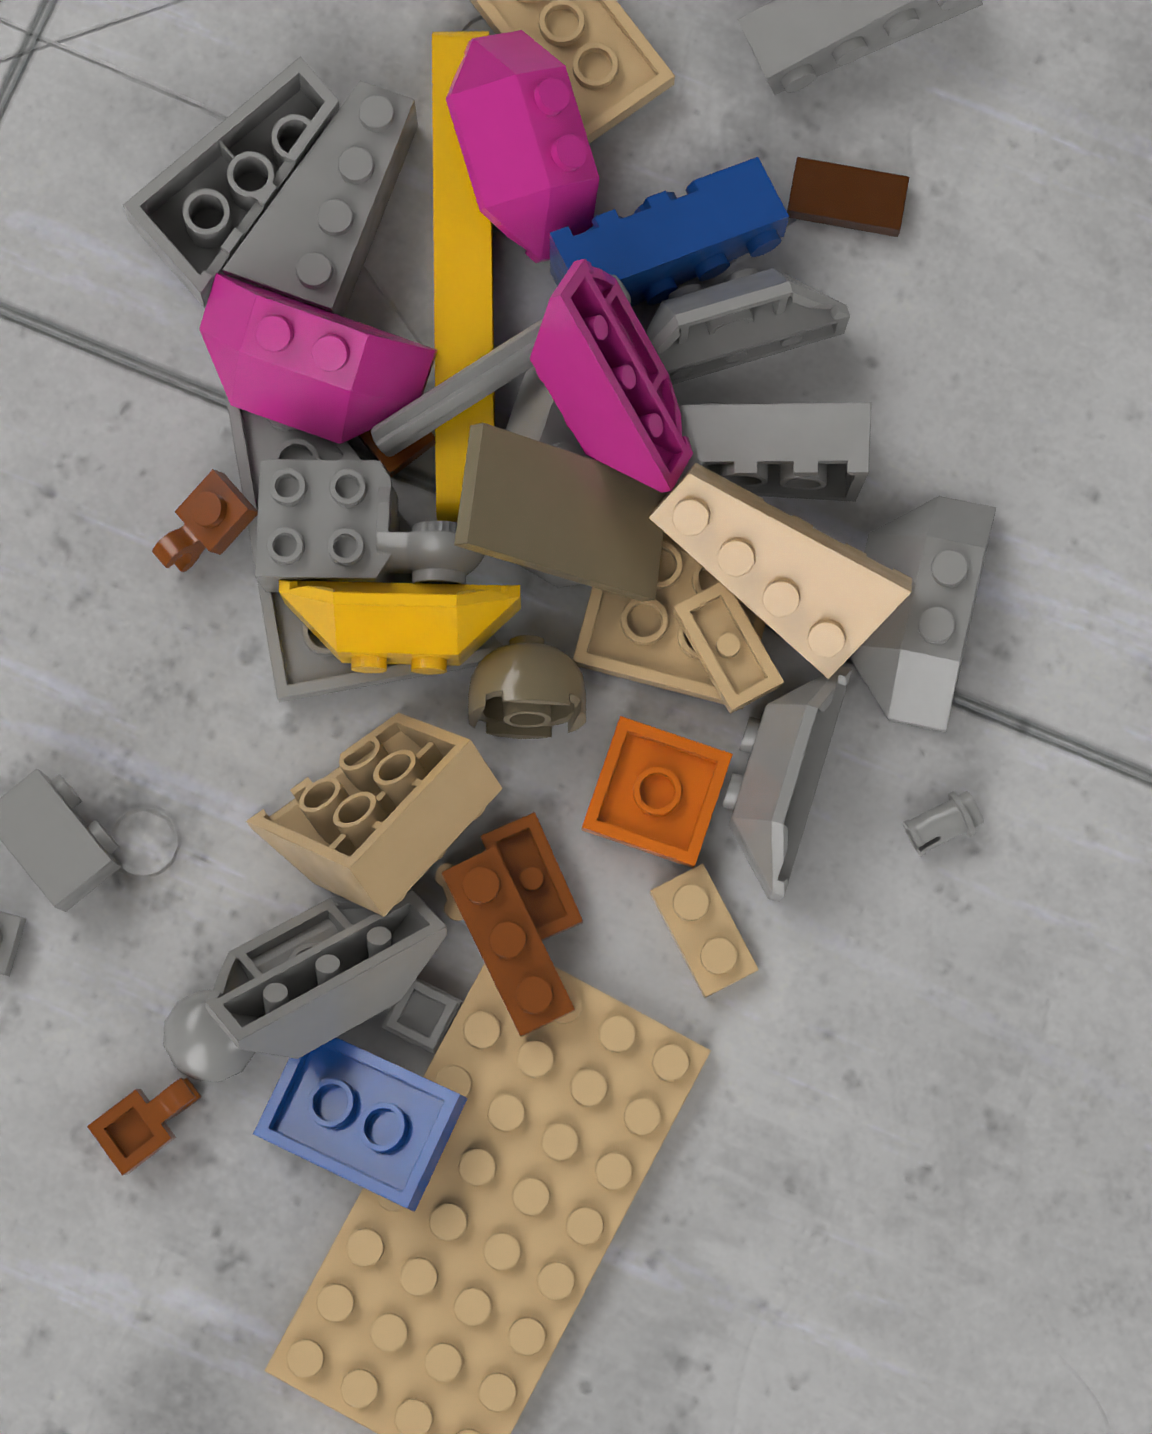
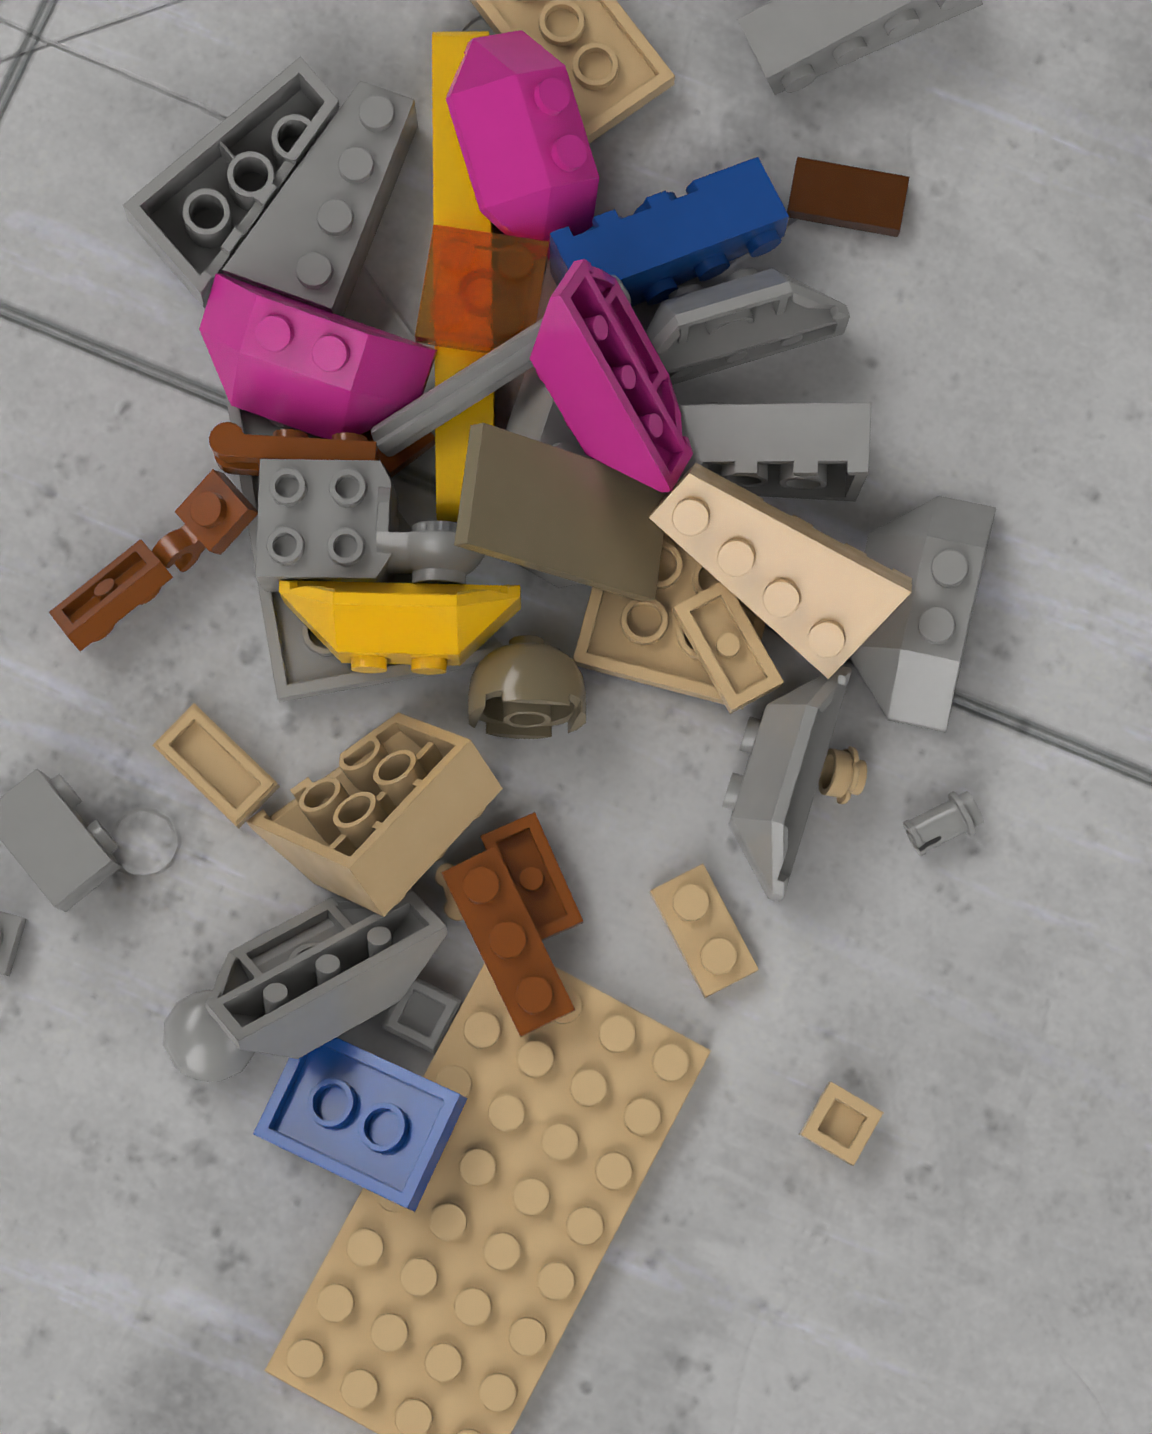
(110, 595): none -> dark orange plate
(138, 1127): dark orange plate -> none
(216, 765): none -> tan tile
(241, 452): none -> dark orange plate
(479, 288): none -> clear orange plate
(656, 792): orange plate -> none
(841, 1123): none -> tan plate
(842, 774): none -> tan plate

